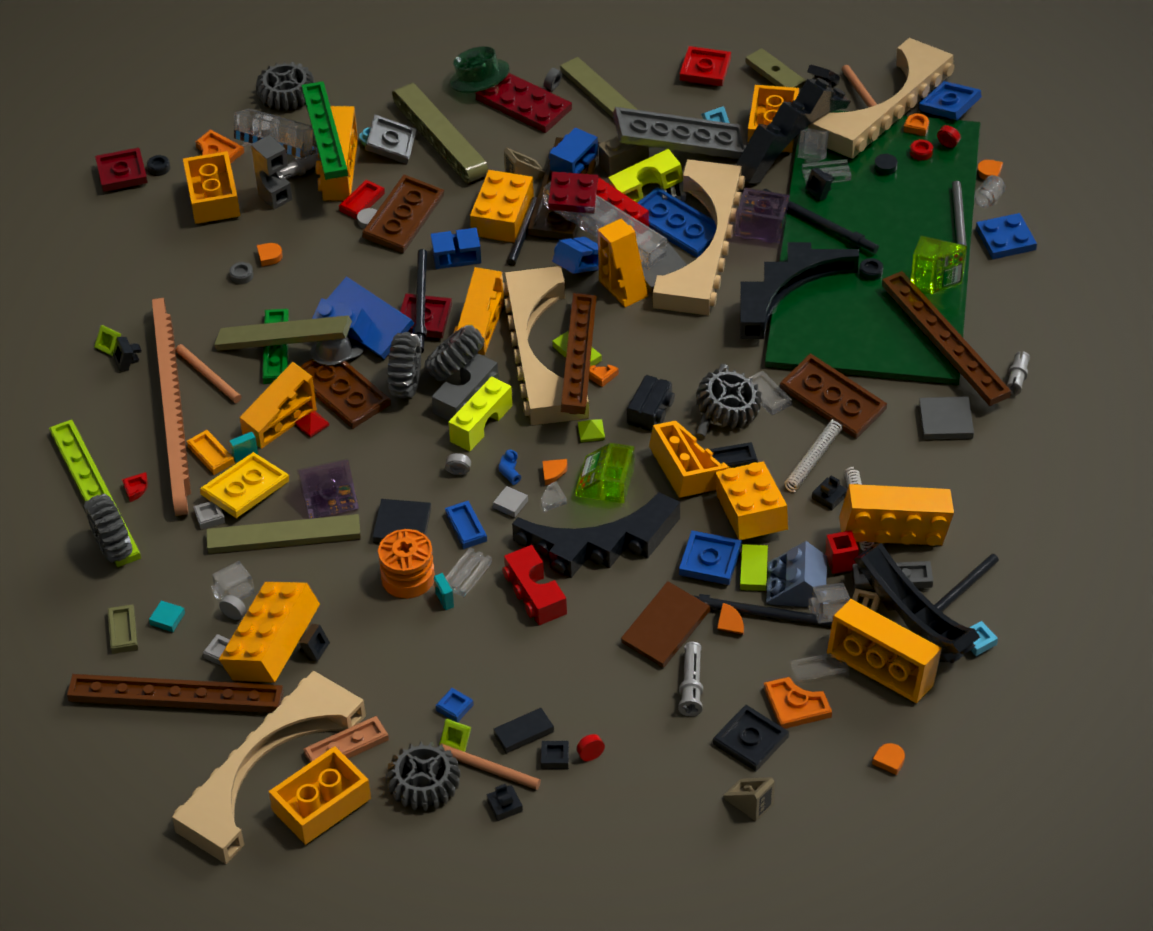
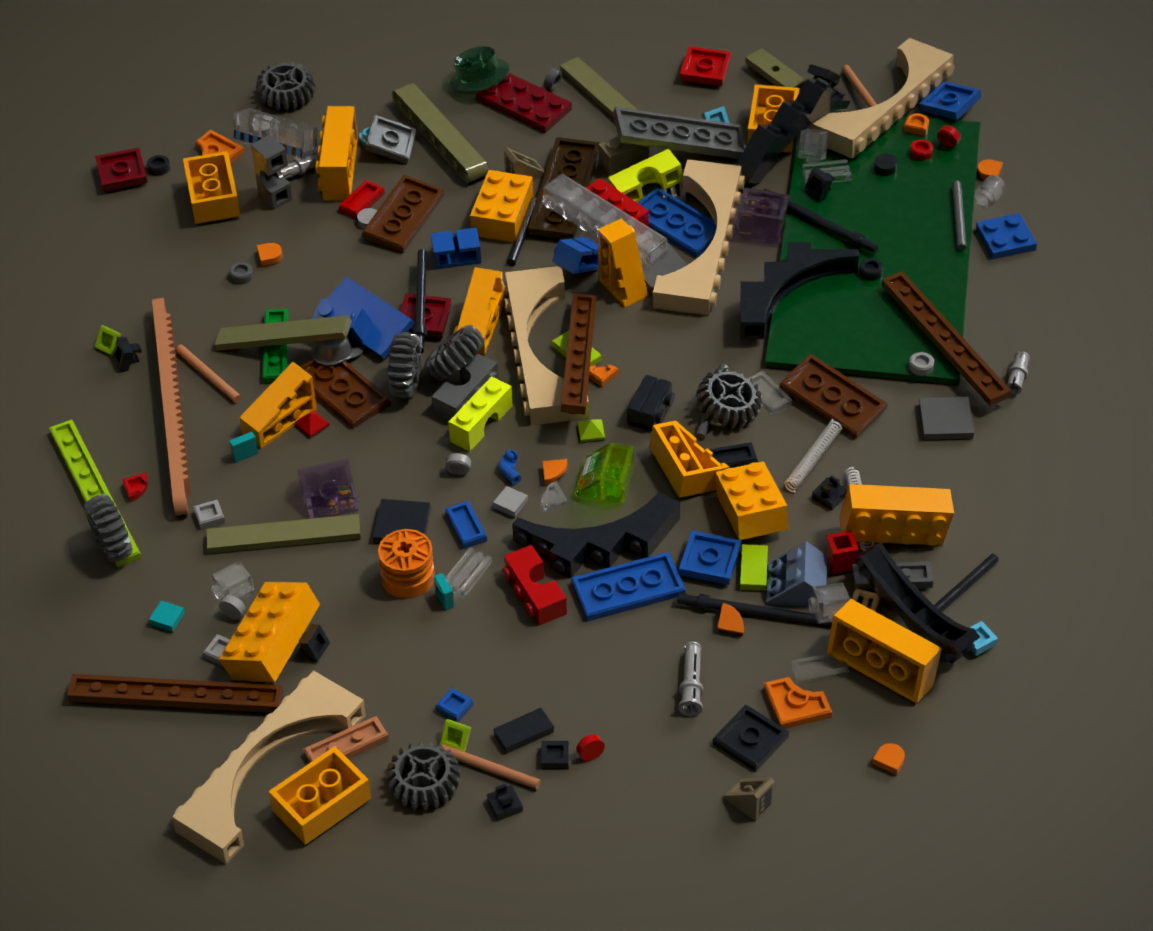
(122, 629): olive tile -> none
(210, 452): light orange tile -> none
(244, 484): yellow tile -> none
(324, 130): green plate -> none
(573, 192): dark red plate -> none
(574, 148): blue piece -> none
(627, 586): none -> blue tile
(665, 624): reddish brown tile -> none
(921, 363): none -> light grey tile
(937, 264): clear neon green slope -> none

